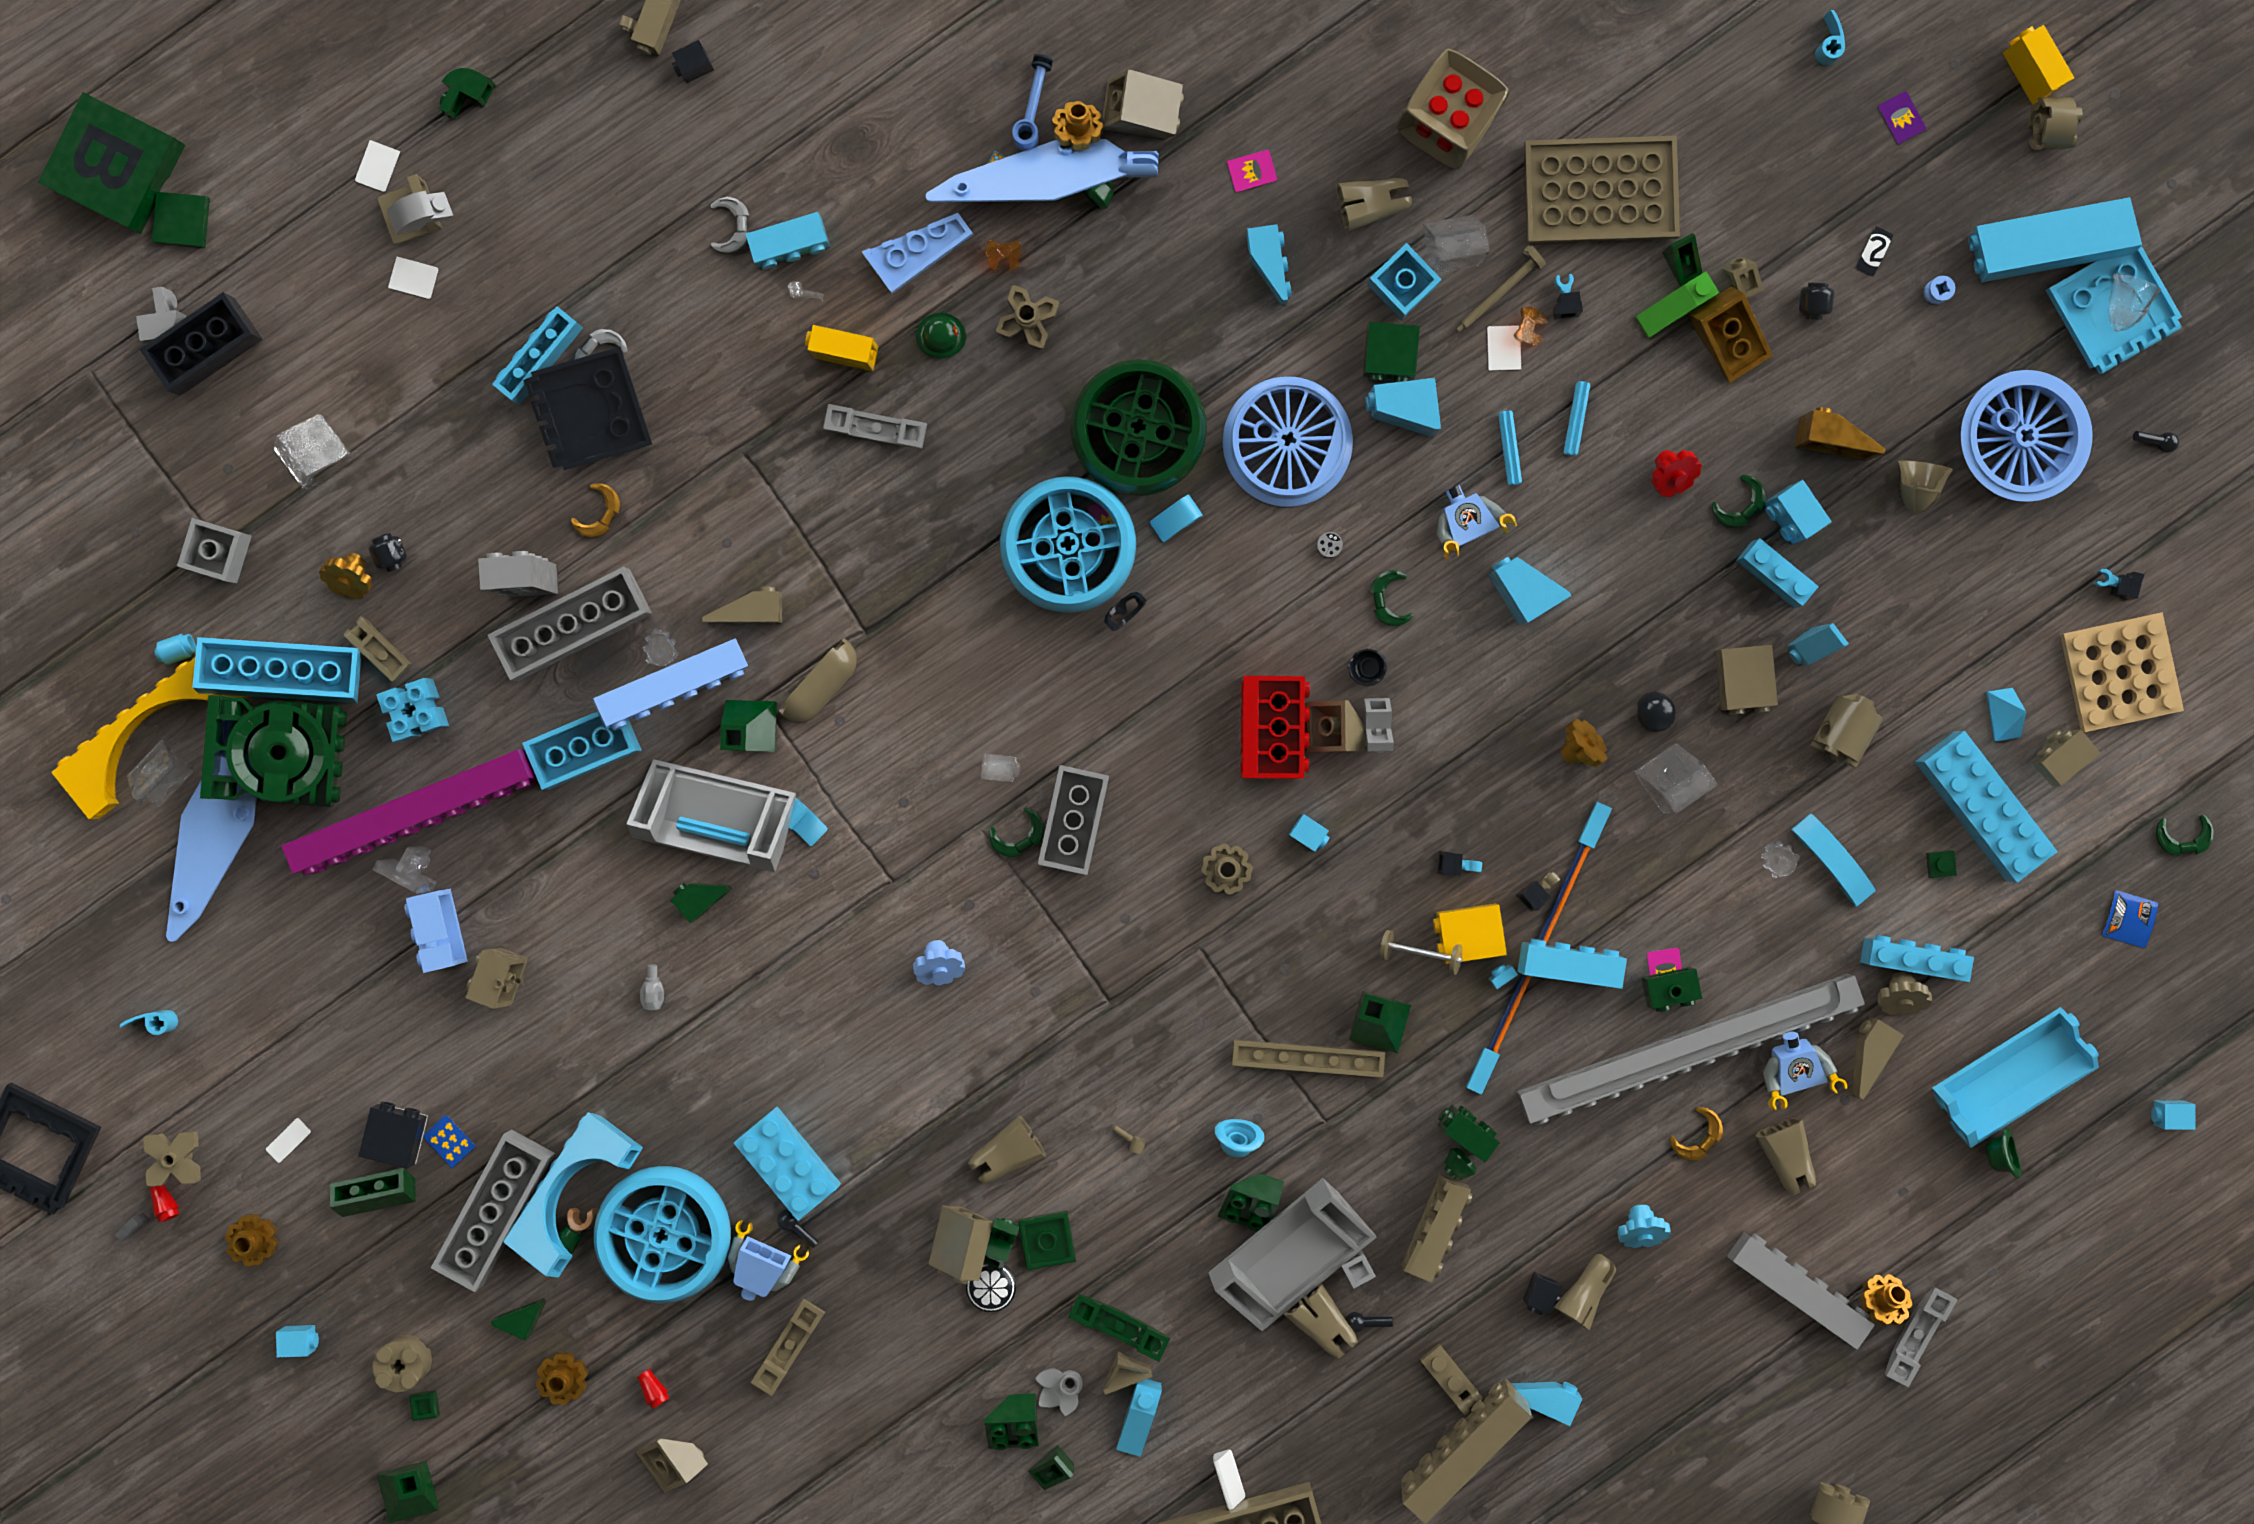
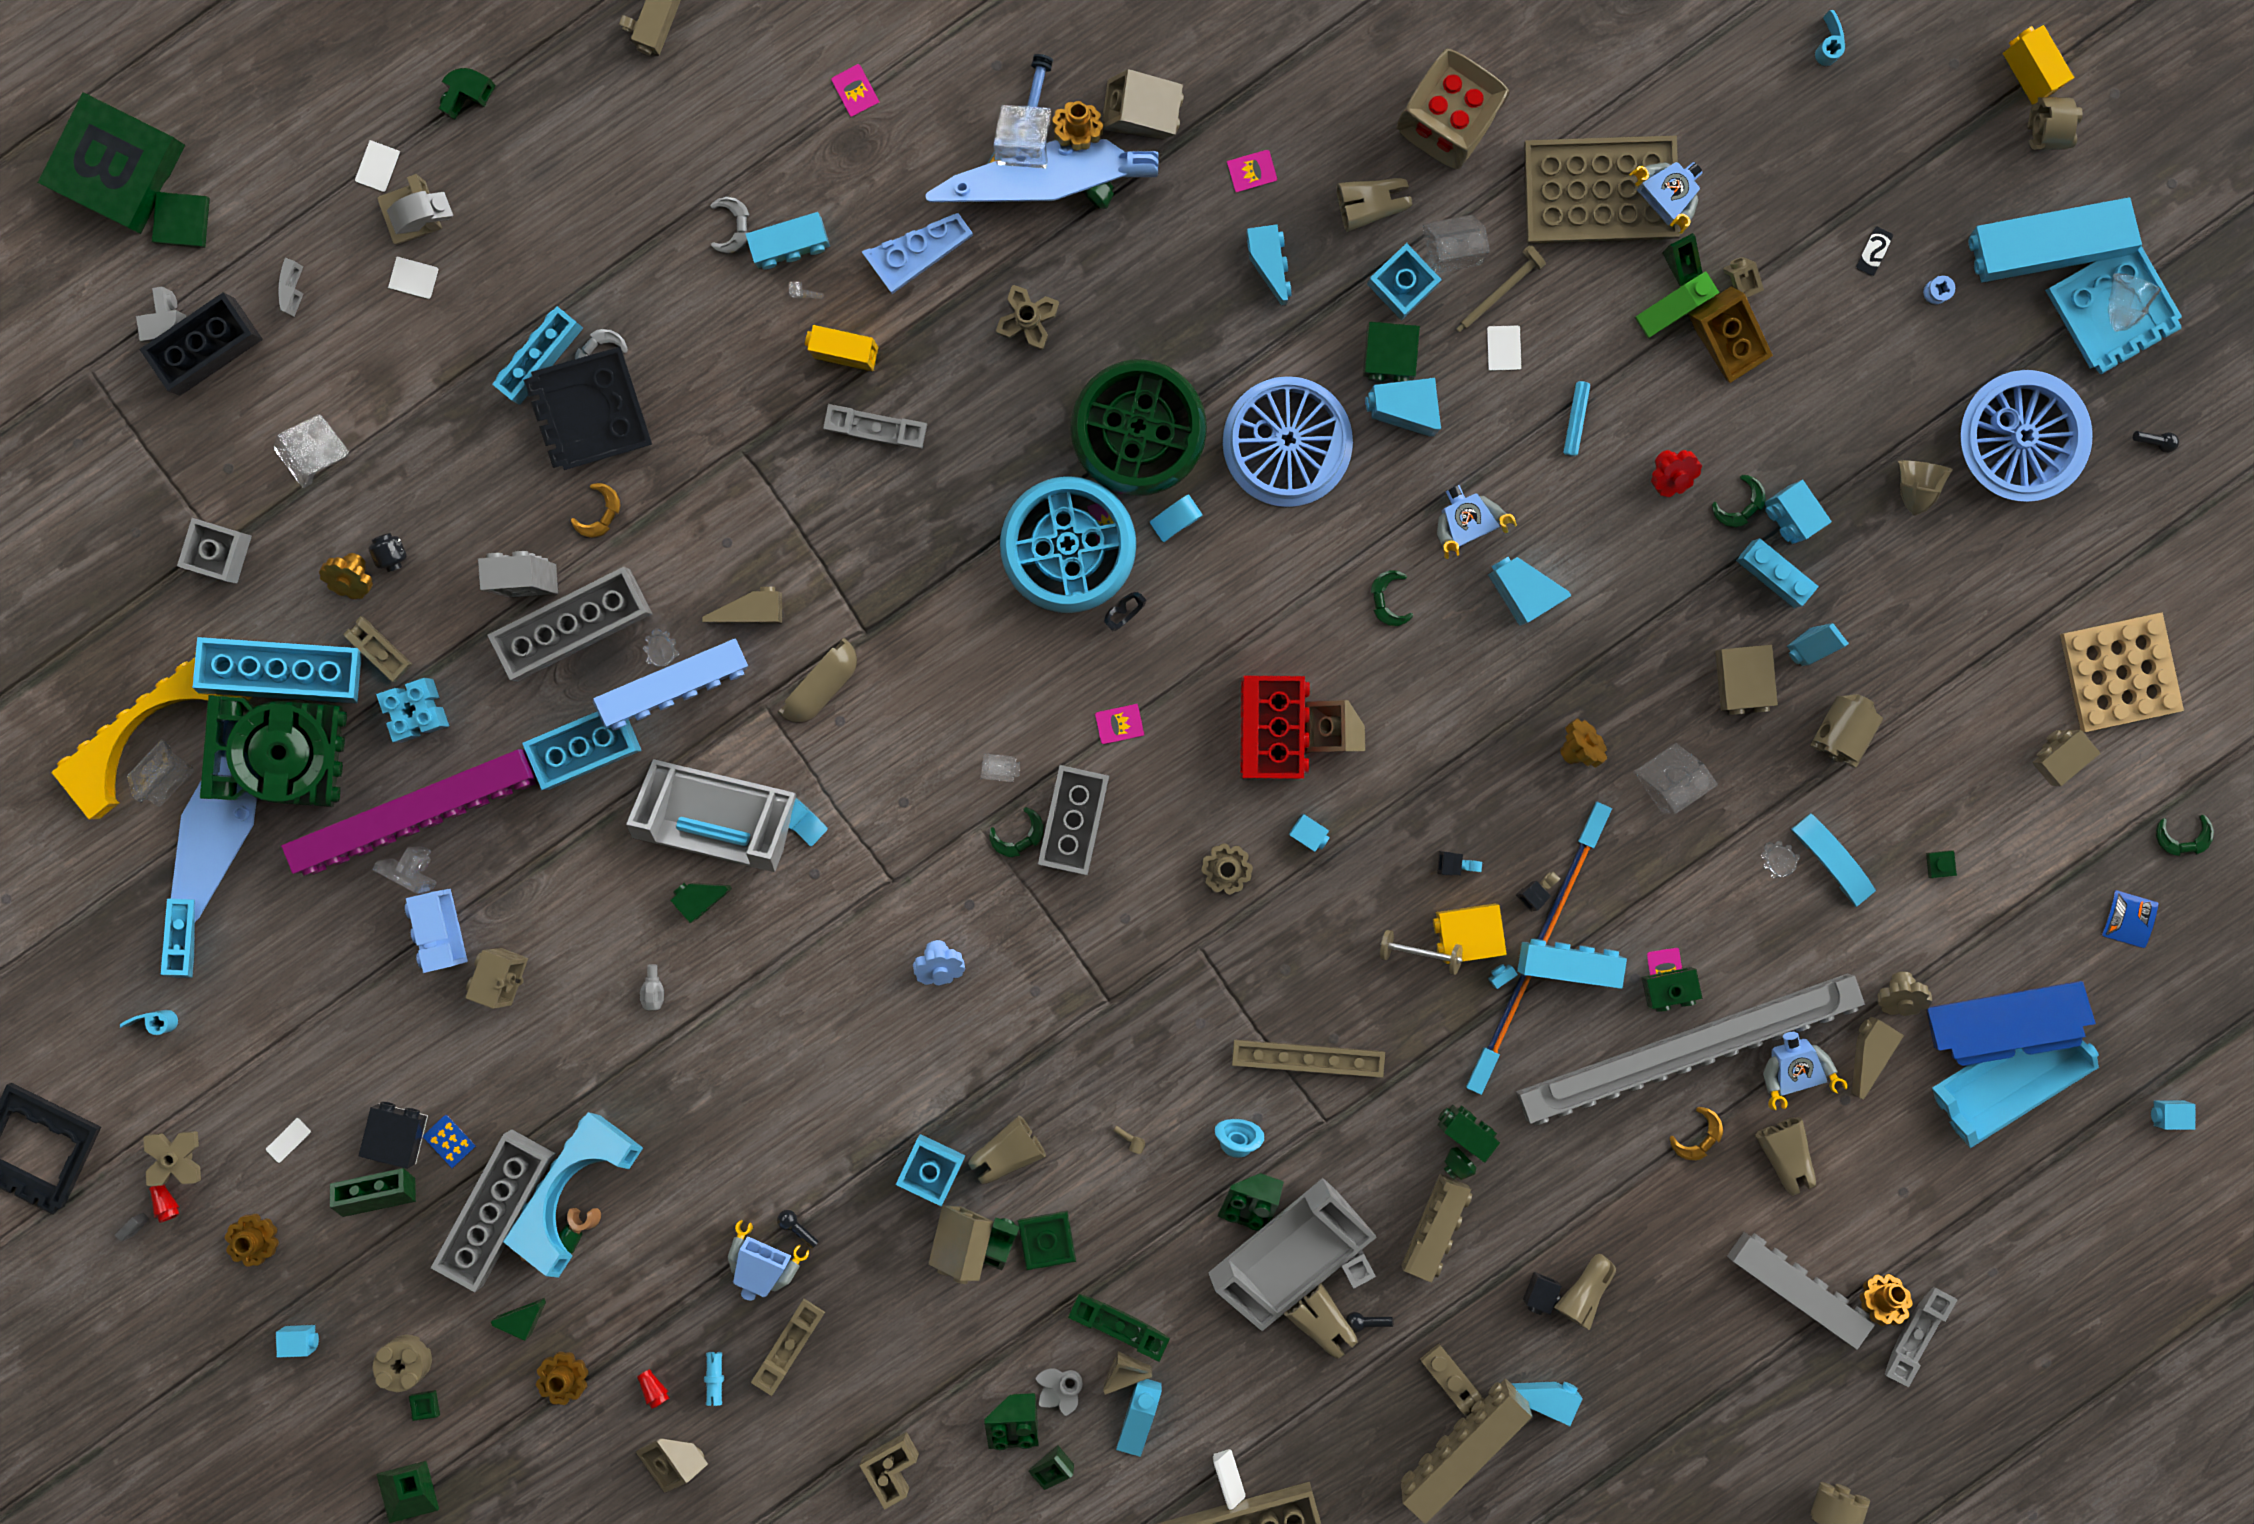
(175, 649): medium azure brick -> none
(179, 939): none -> medium azure slope
(289, 296): none -> light grey slope
(619, 1219): medium azure wheel -> none
(691, 61): black brick -> none
(714, 1379): none -> medium azure pin
(749, 726): dark green slope -> none
(787, 1163): medium azure brick -> none
(855, 90): none -> dark pink sticker
(884, 1466): none -> dark tan brick
(930, 1170): none -> medium azure brick
(940, 335): dark green hat -> none
(993, 1290): dish -> none
(996, 250): clear orange piece -> none
(1022, 136): none -> clear bracket
(1119, 724): none -> dark pink sticker
(1329, 544): light grey tile -> none
(1367, 667): black hair -> none
(1378, 724): light grey brick -> none
(1380, 1022): dark green slope -> none
(1510, 448): medium azure axle -> none
(1530, 317): clear orange piece -> none
(1569, 302): black piece -> none
(1643, 1228): medium azure plant -> none
(1656, 711): black hair -> none
(1670, 191): none -> torso
(1816, 300): black head -> none
(1834, 435): pearl gold slope -> none
(1902, 117): dark purple sticker -> none
(1915, 959): medium azure brick -> none
(1986, 806): medium azure brick -> none
(1999, 1024): none -> blue slope
(2003, 1154): dark green hat -> none
(2006, 714): medium azure slope -> none
(2123, 586): black piece -> none

